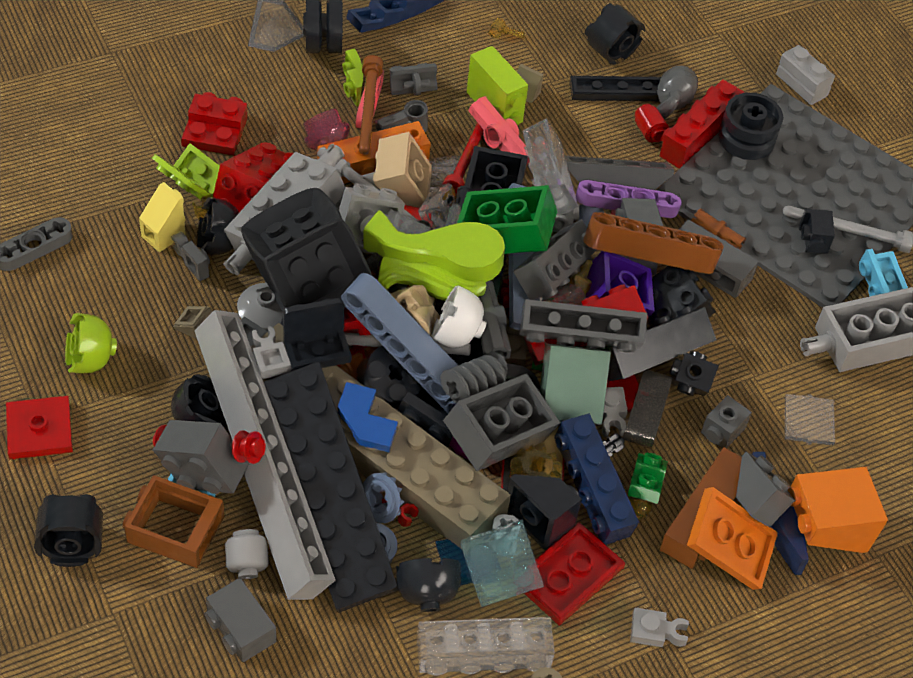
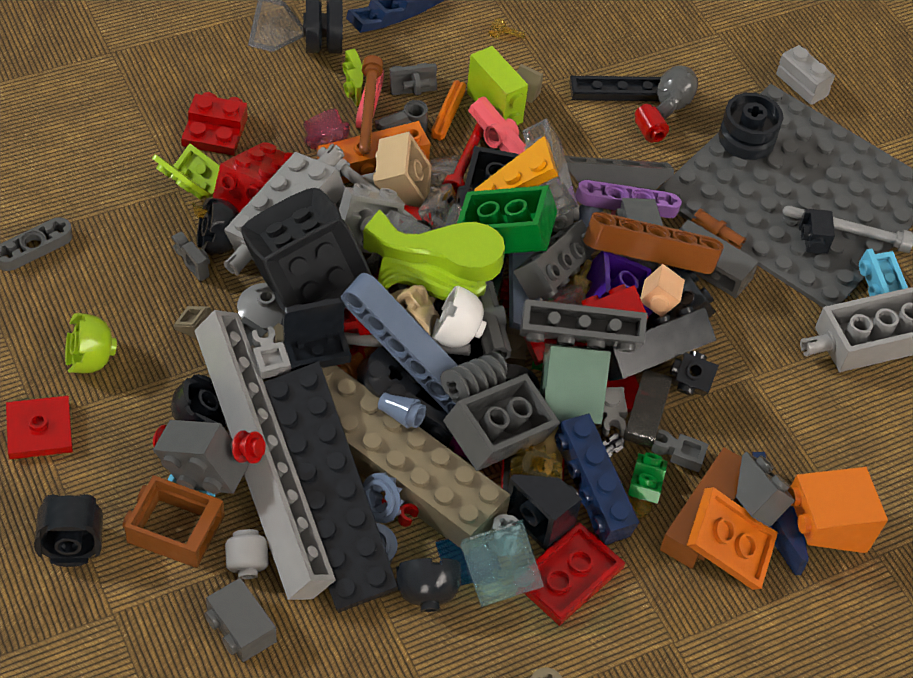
(163, 217): light yellow slope -> none
(366, 428): blue tile -> none
(403, 409): none -> sand blue cone
(448, 110): none -> orange axle
(485, 645): clear brick -> none
(526, 170): none -> light orange wing
(615, 33): black brick -> none
(652, 629): light grey plate -> none
(662, 290): none -> light nougat brick
(684, 450): none -> dark grey plate
(698, 125): red brick -> none
(726, 422): dark grey brick -> none
(809, 419): clear piece -> none

